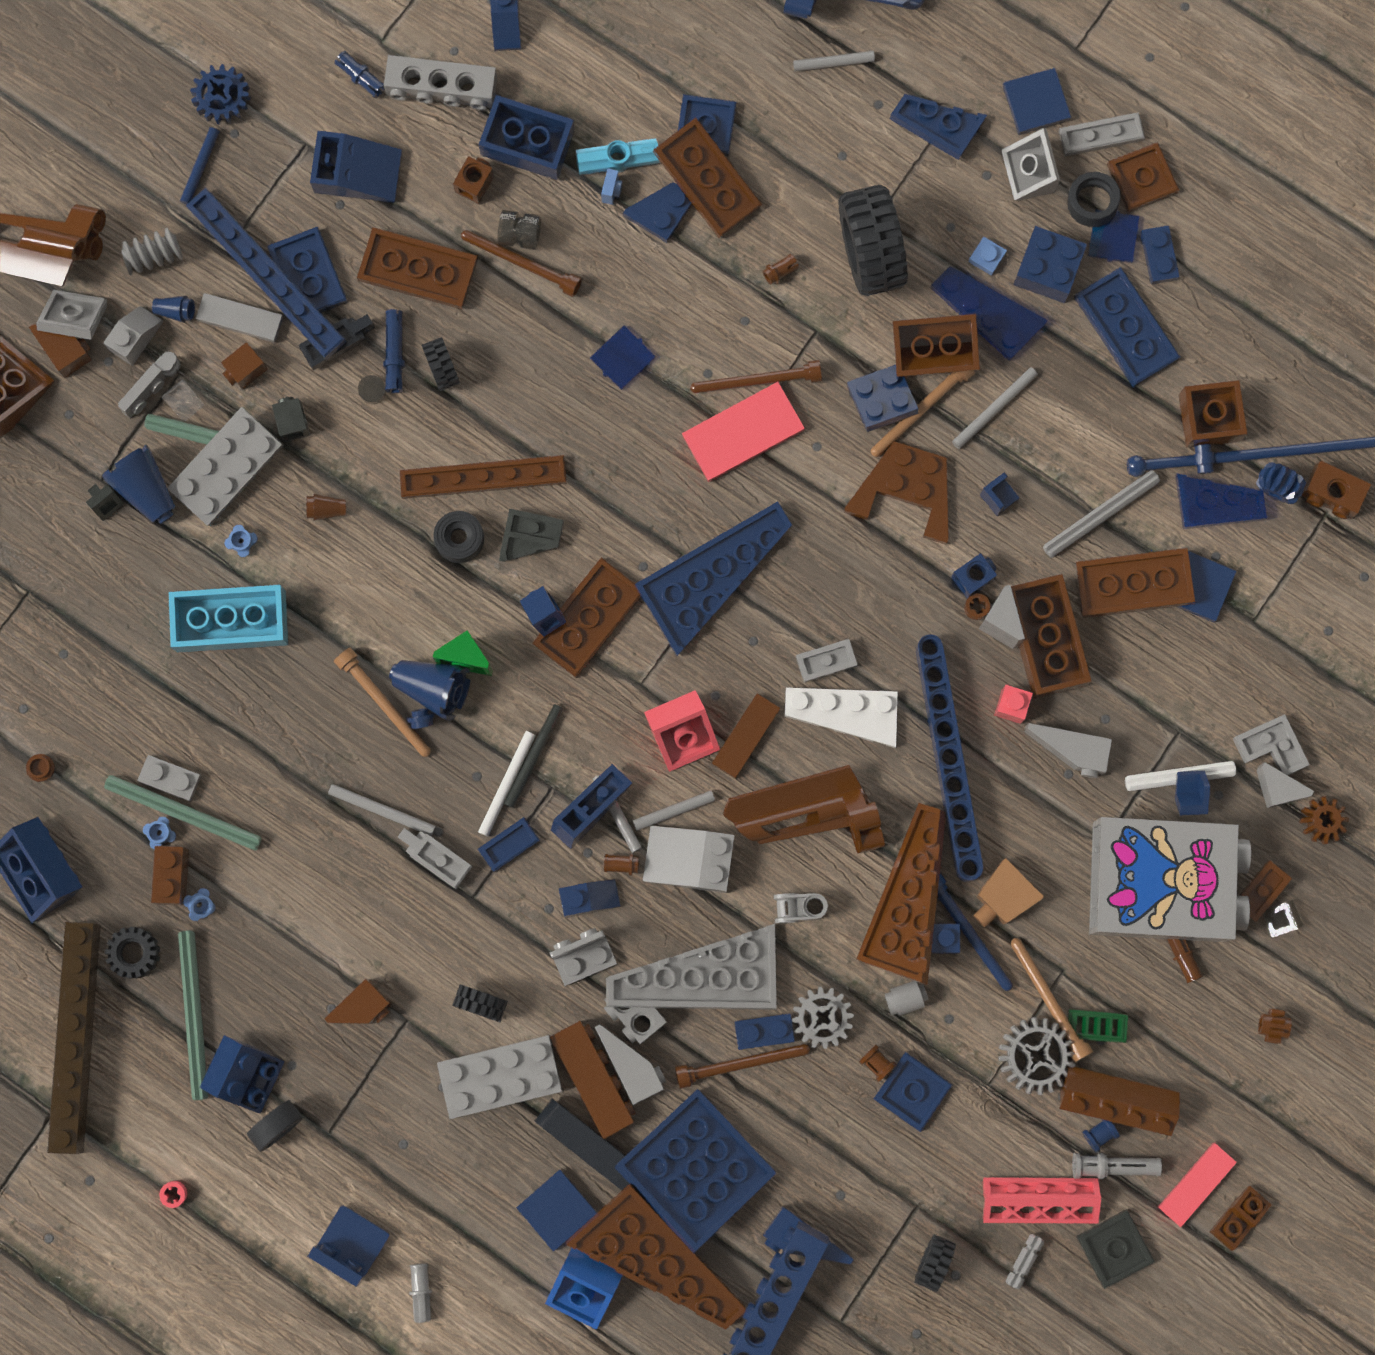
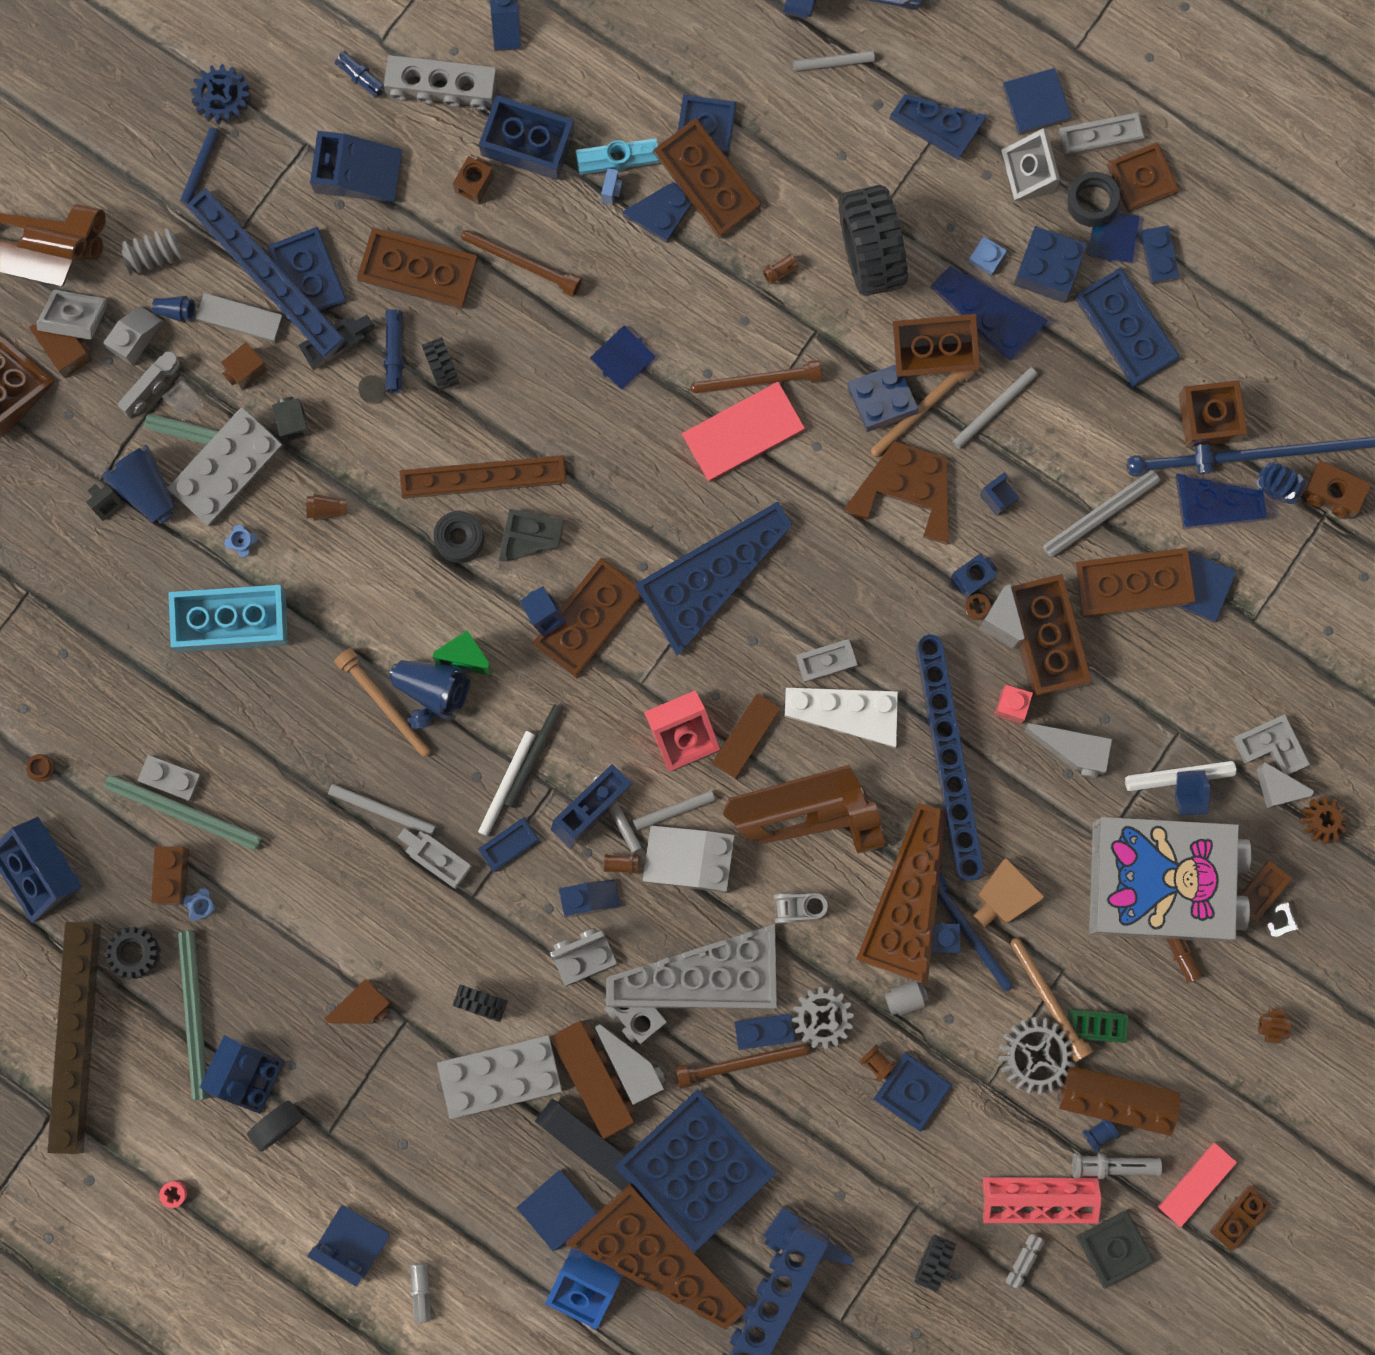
(152, 829): medium blue plate -> none
(519, 229): clear smoke wheel -> none

